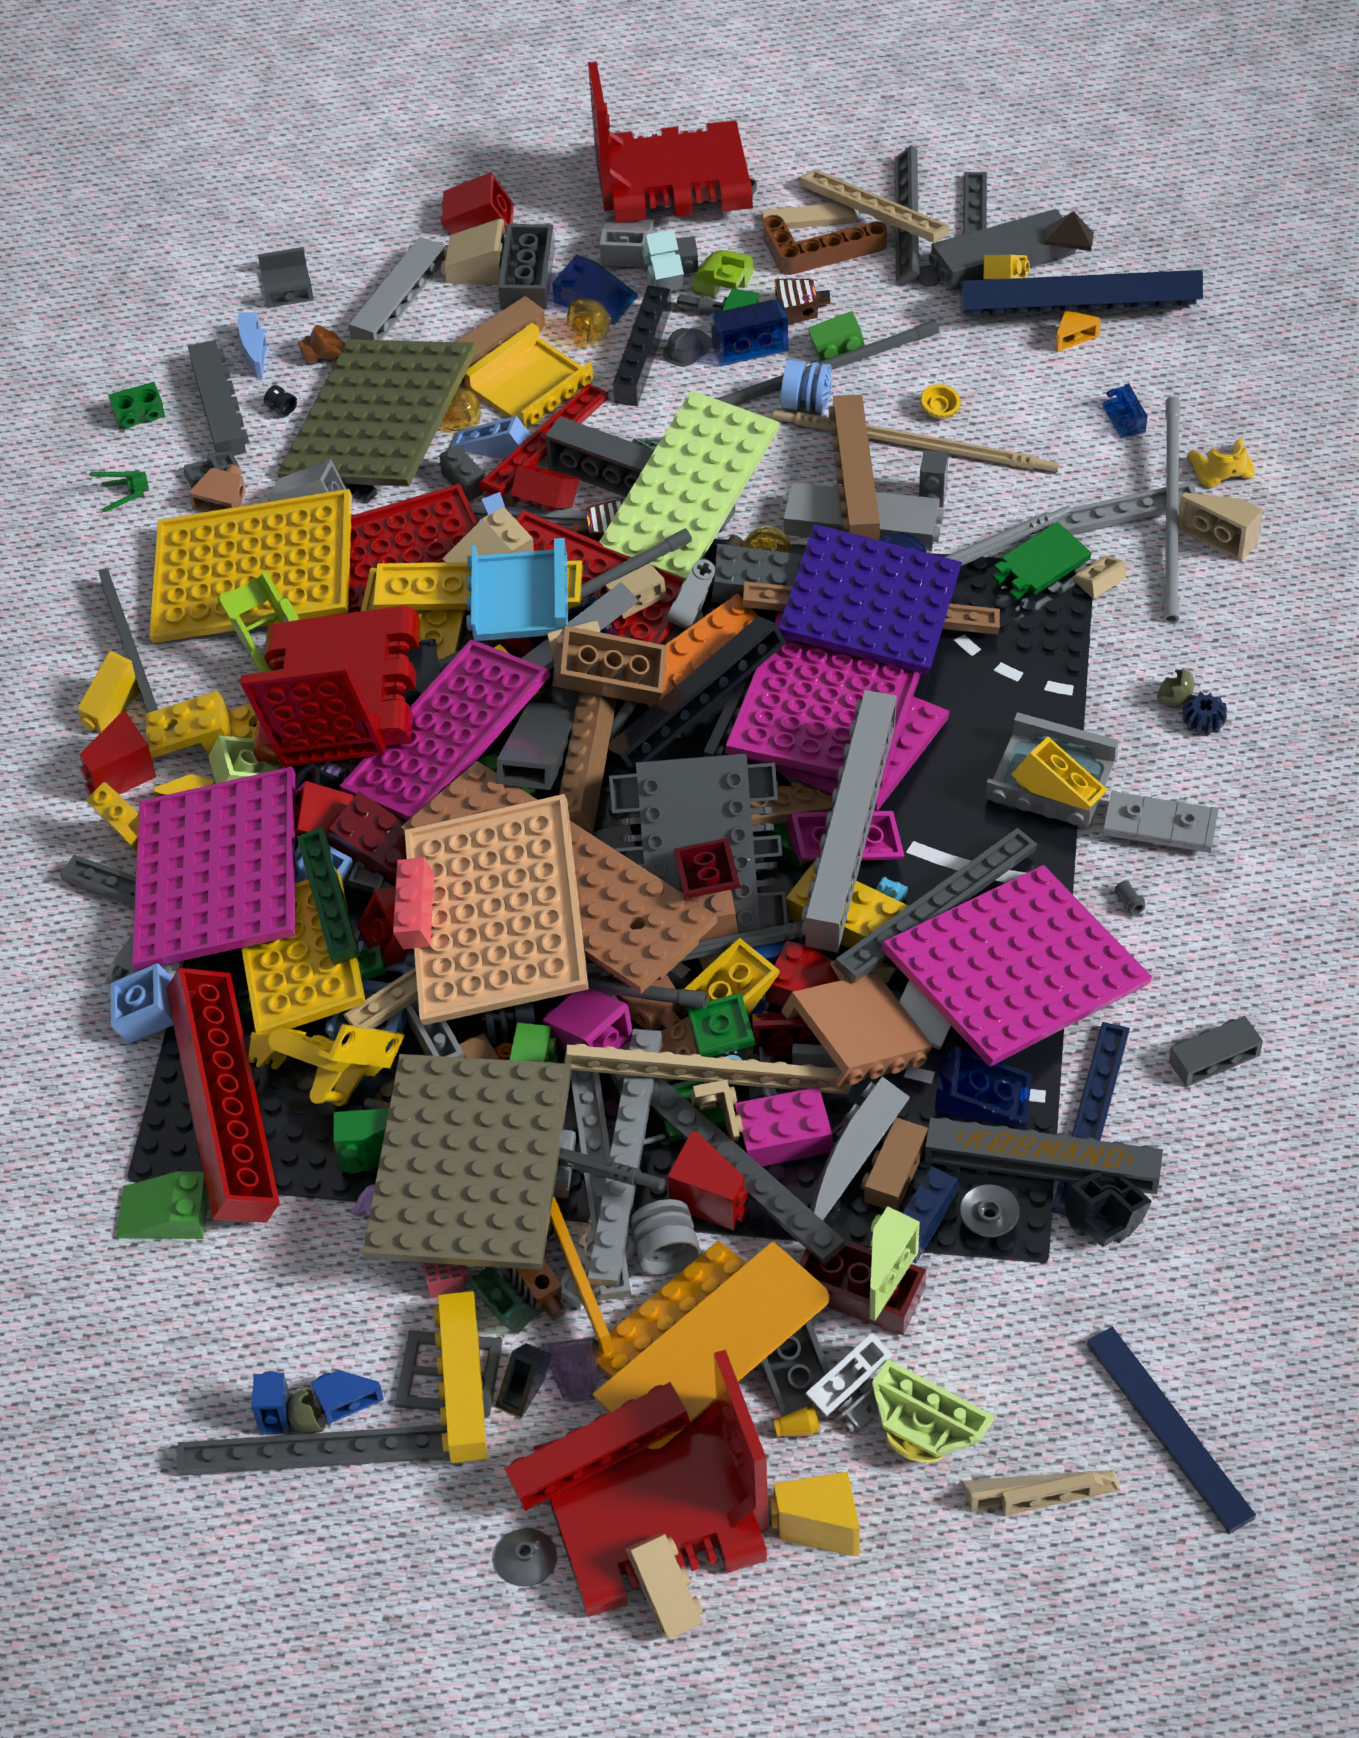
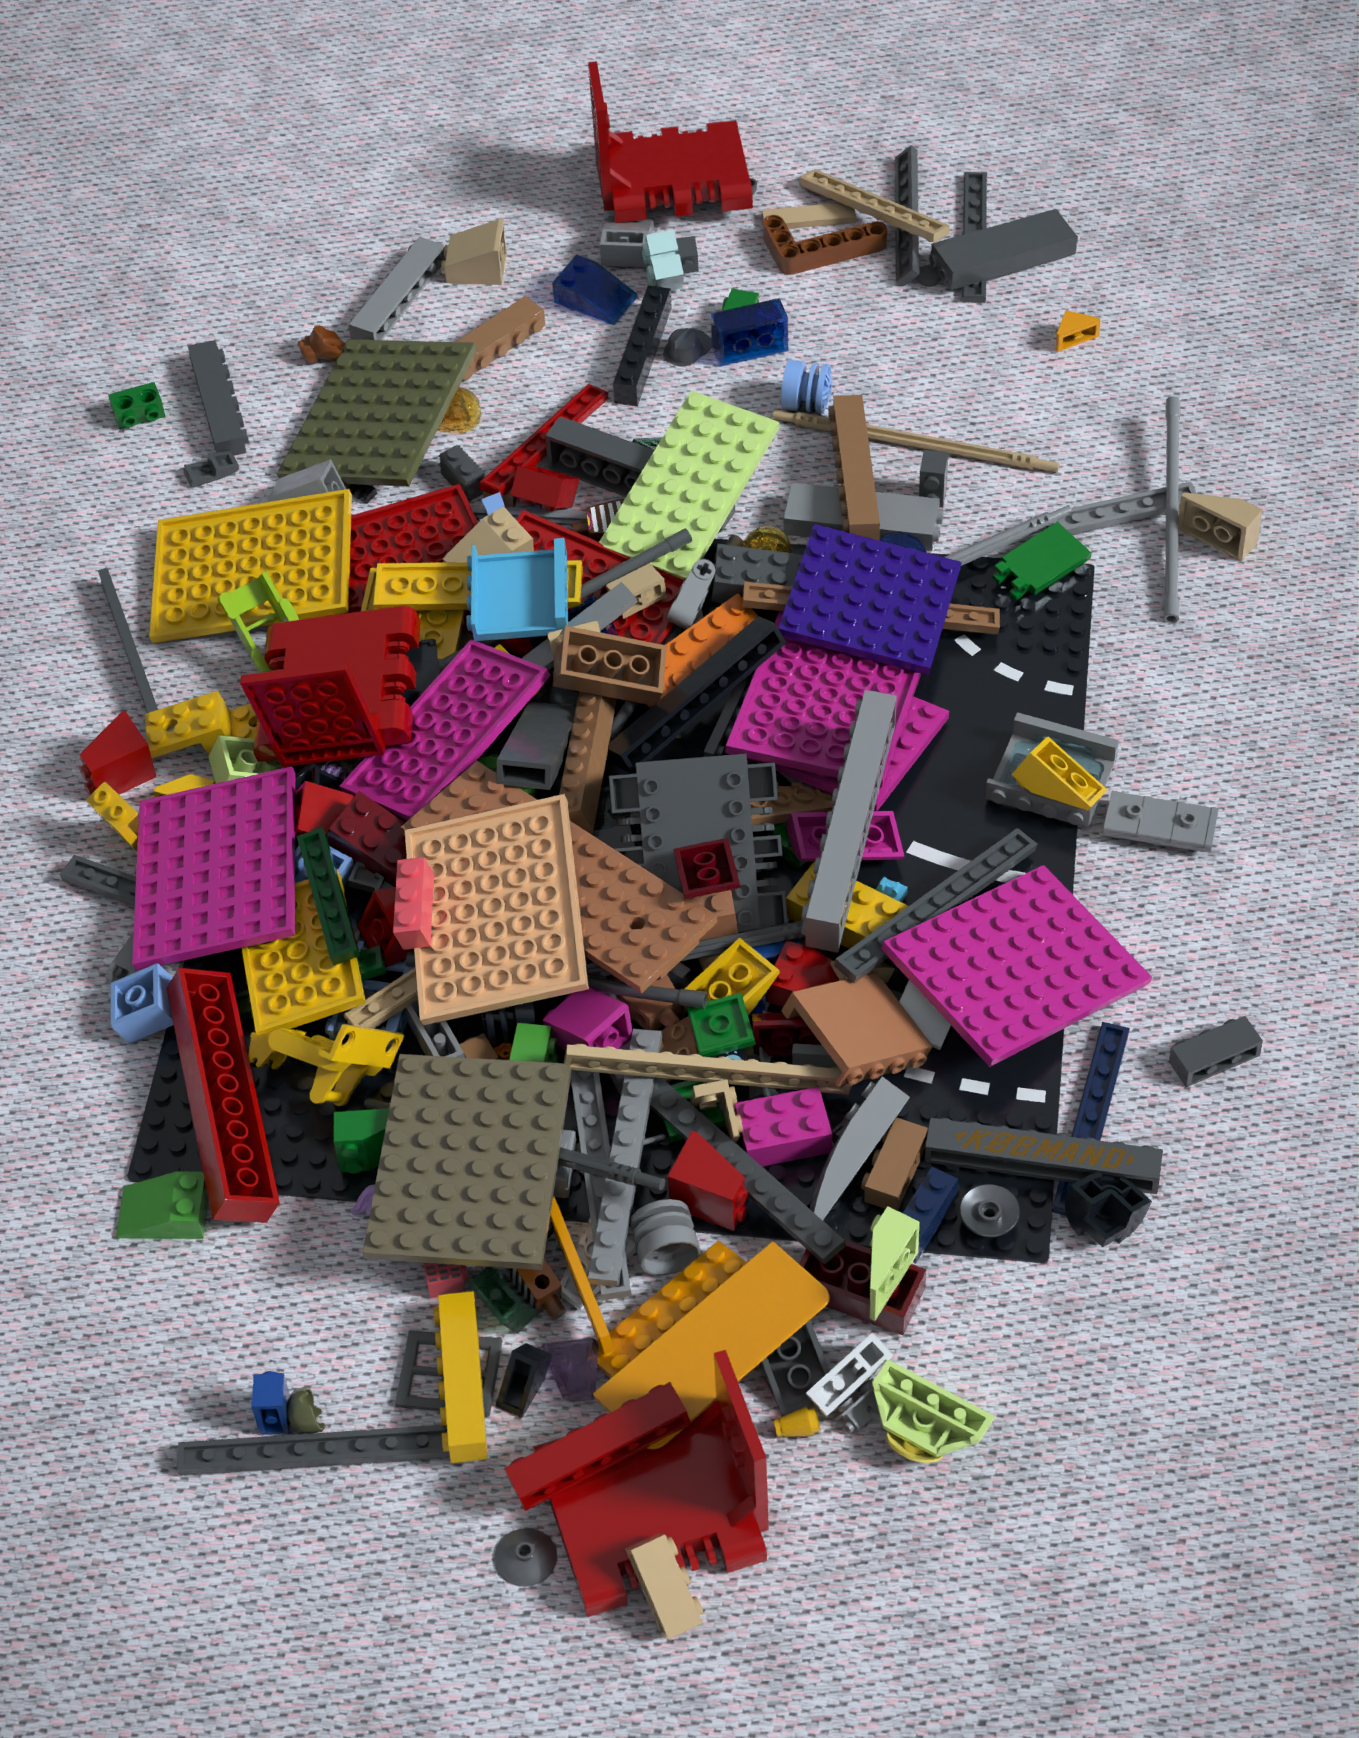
(109, 693): yellow slope -> none
(135, 481): green plant -> none
(218, 490): nougat torso -> none
(252, 341): light blue slope -> none
(281, 401): black wheel -> none
(285, 277): dark grey panel -> none
(344, 1394): blue slope -> none
(475, 204): red slope -> none
(493, 438): light blue slope -> none
(526, 264): dark grey brick -> none
(526, 377): yellow panel -> none
(590, 319): clear yellow cylinder -> none
(698, 305): dark grey axle -> none
(722, 269): lime brick -> none
(800, 298): reddish brown torso -> none
(817, 1513): yellow slope -> none
(836, 336): bright green brick -> none
(917, 333): dark grey piece -> none
(940, 401): yellow hat -> none
(980, 1092): clear blue slope -> none
(1006, 266): yellow slope -> none
(1038, 1491): tan wedge -> none
(1070, 233): dark brown slope -> none
(1081, 290): dark blue brick -> none
(1101, 576): tan slope -> none
(1125, 411): clear blue hinge -> none
(1133, 902): dark grey pin -> none
(1171, 1430): dark blue tile -> none
(1178, 689): olive hair -> none
(1204, 713): dark blue gear -> none
(1222, 466): yellow hair -> none

